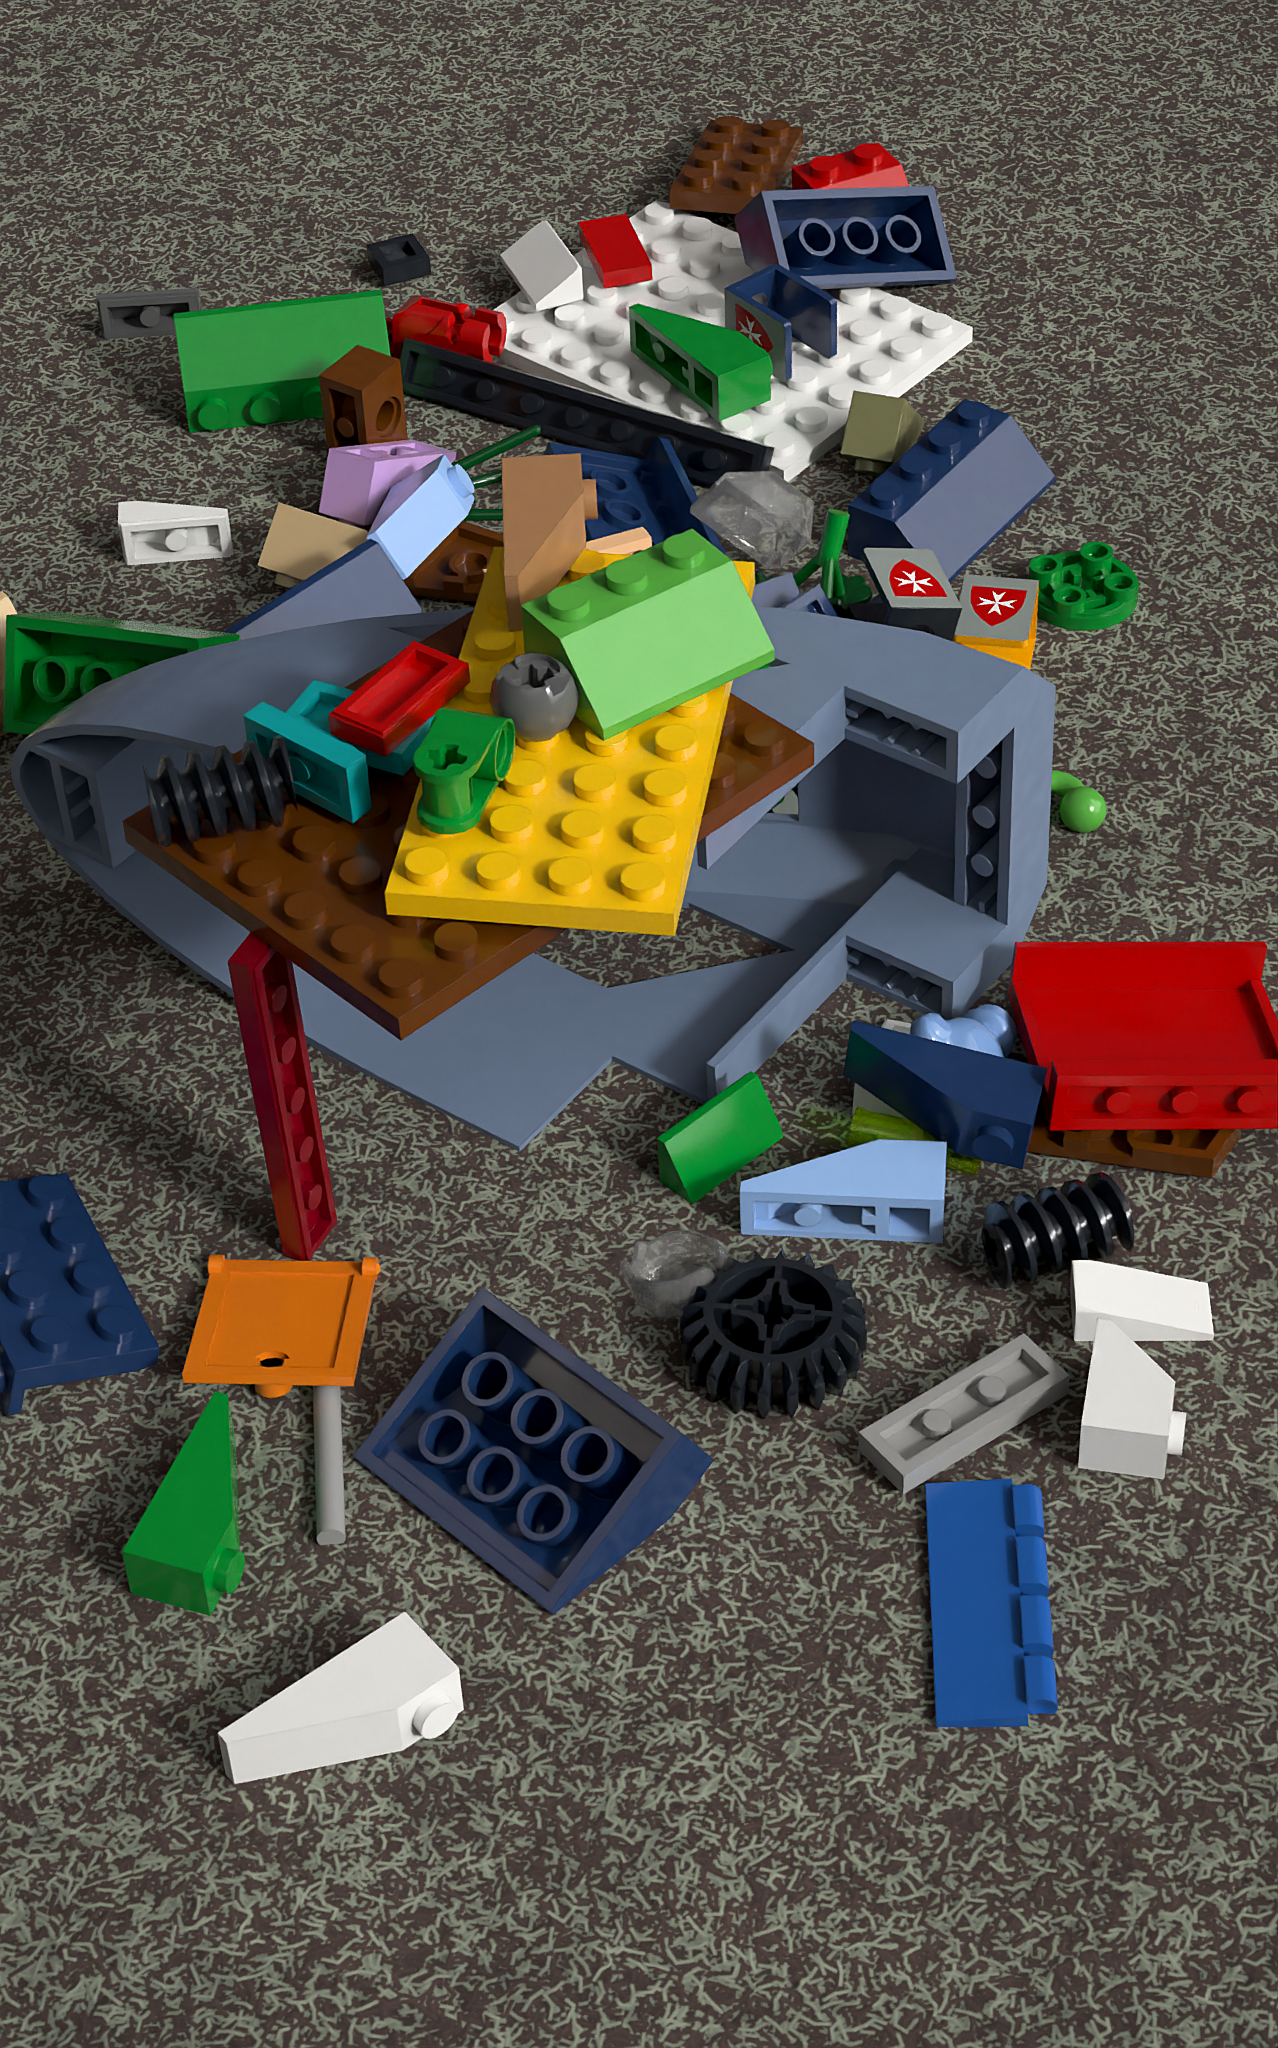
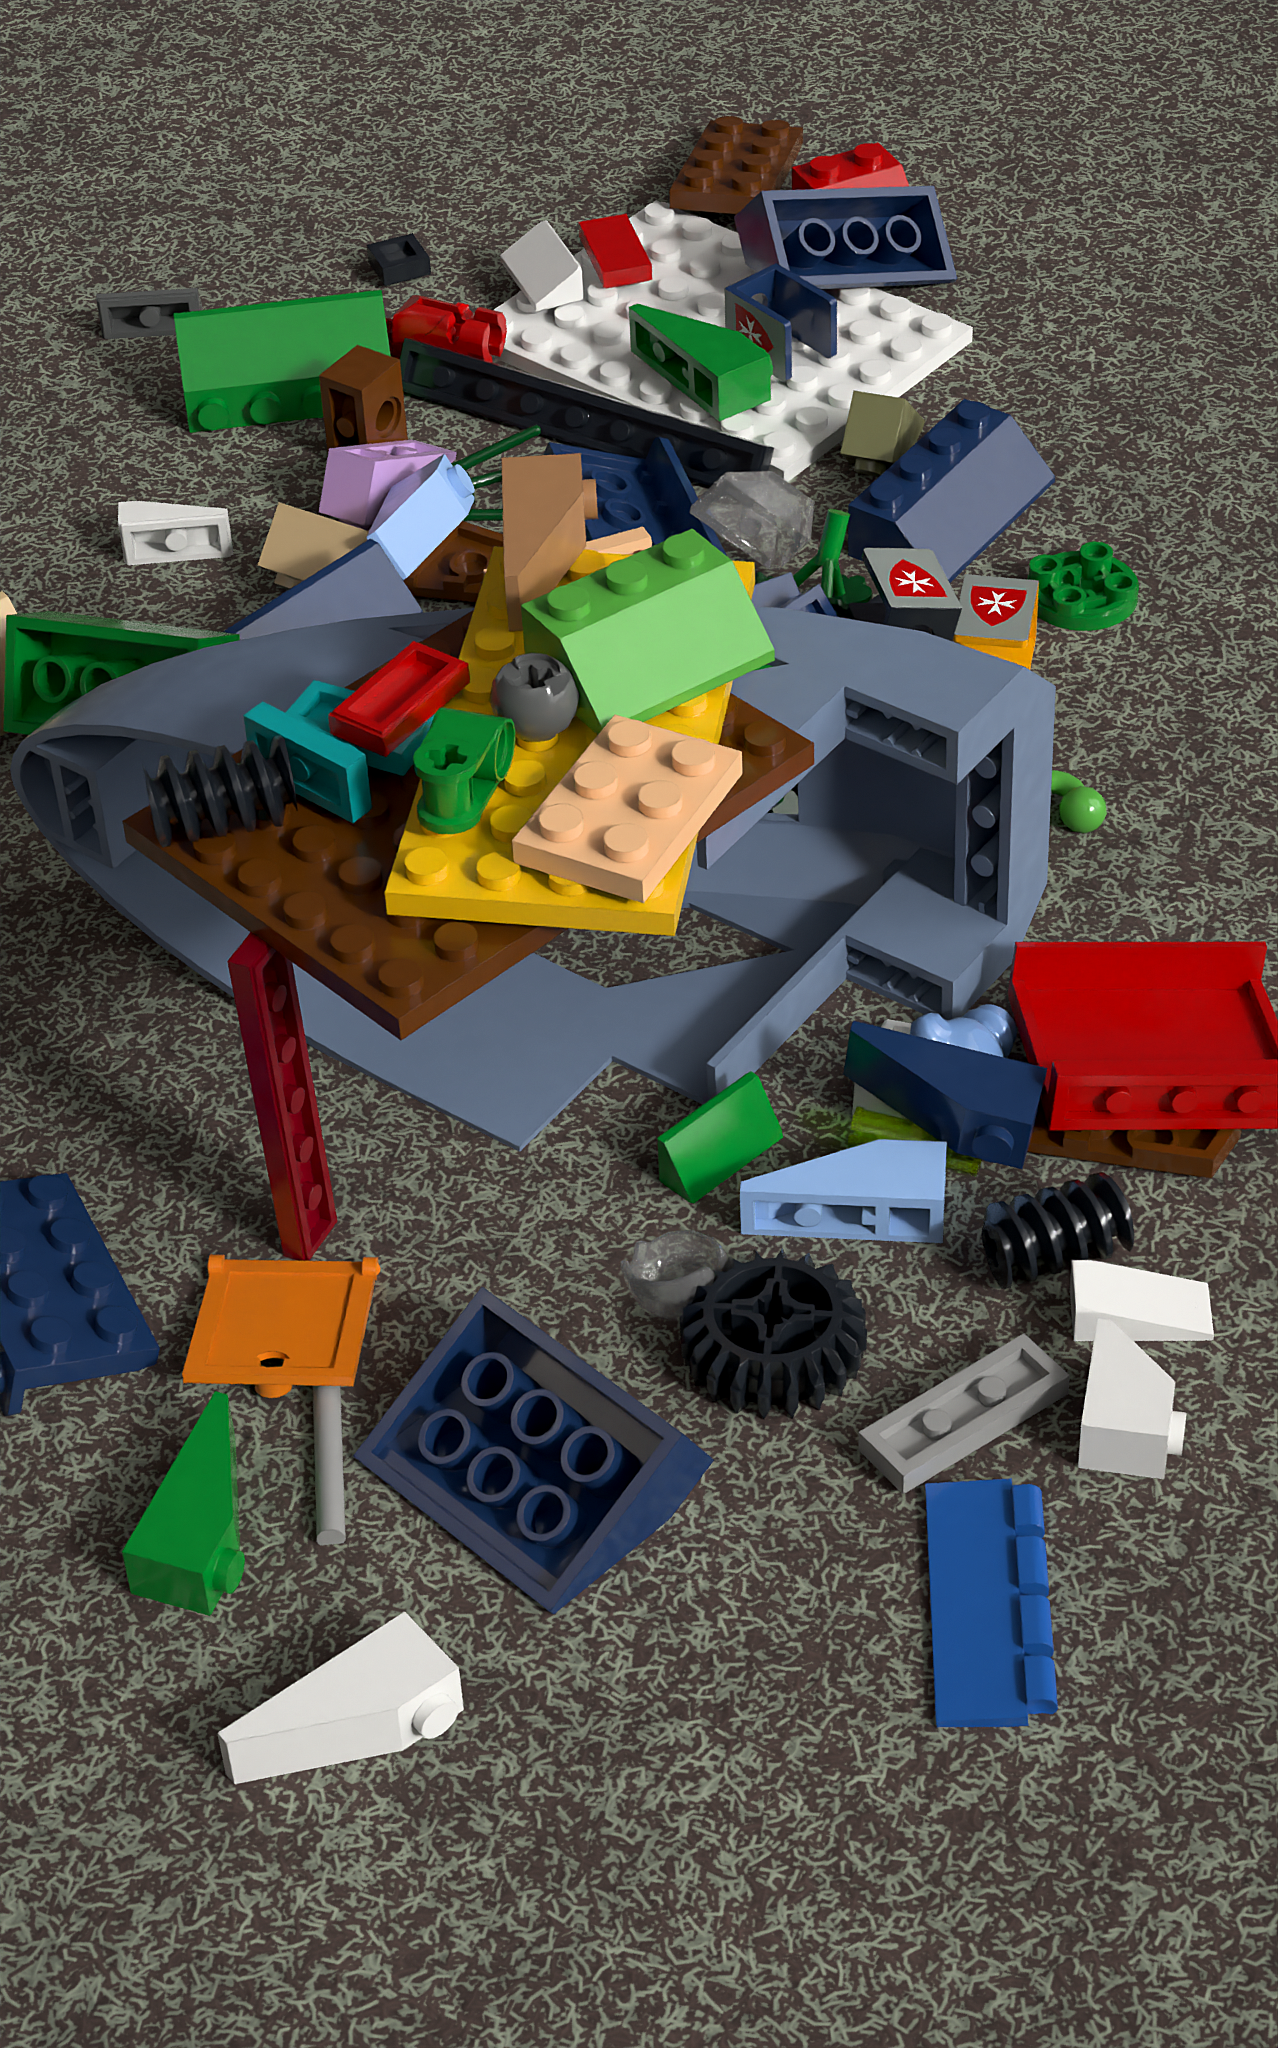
(628, 808): none -> light nougat plate

